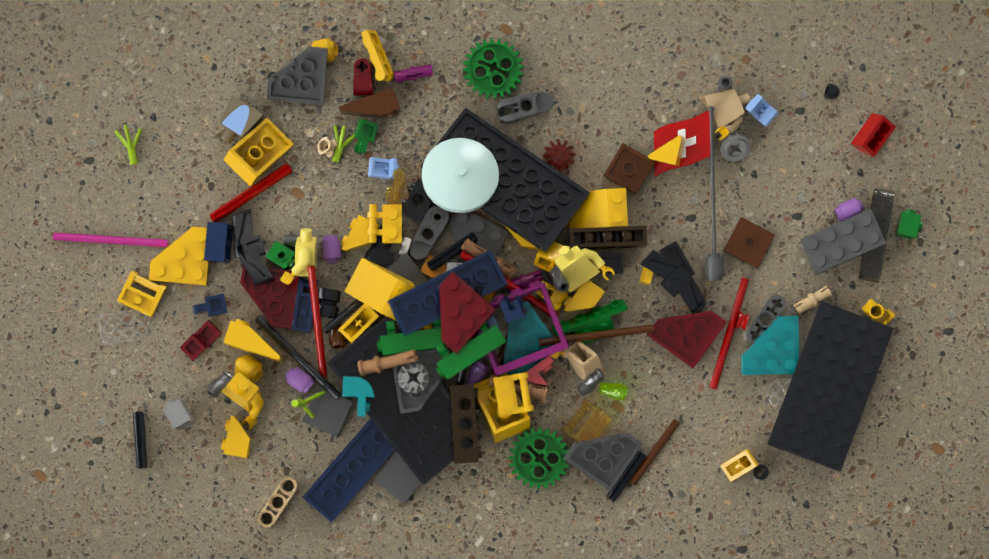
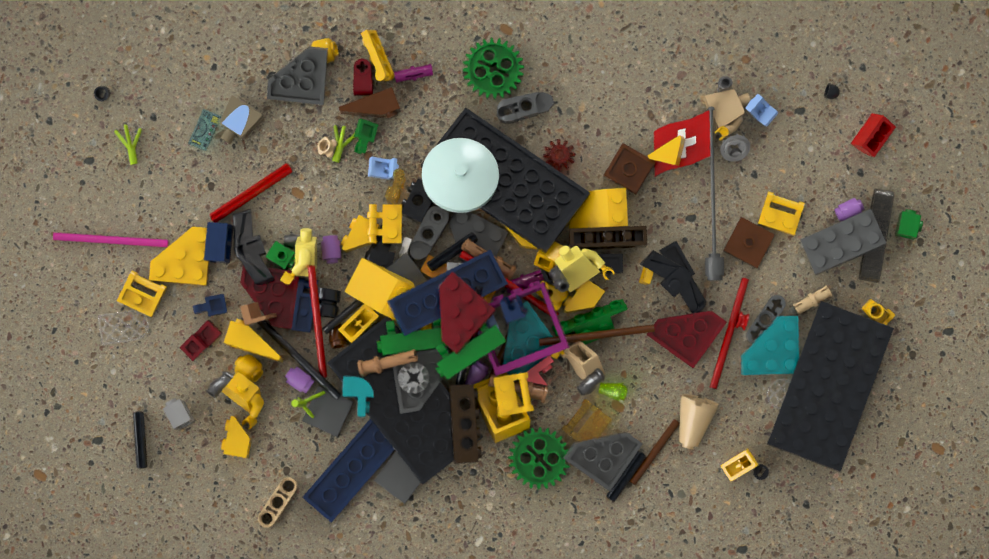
(99, 91): none -> black hinge
(204, 130): none -> clear light blue tile
(252, 314): none -> medium nougat panel
(258, 152): yellow slope -> none
(694, 419): none -> tan cone
(779, 219): none -> yellow plate

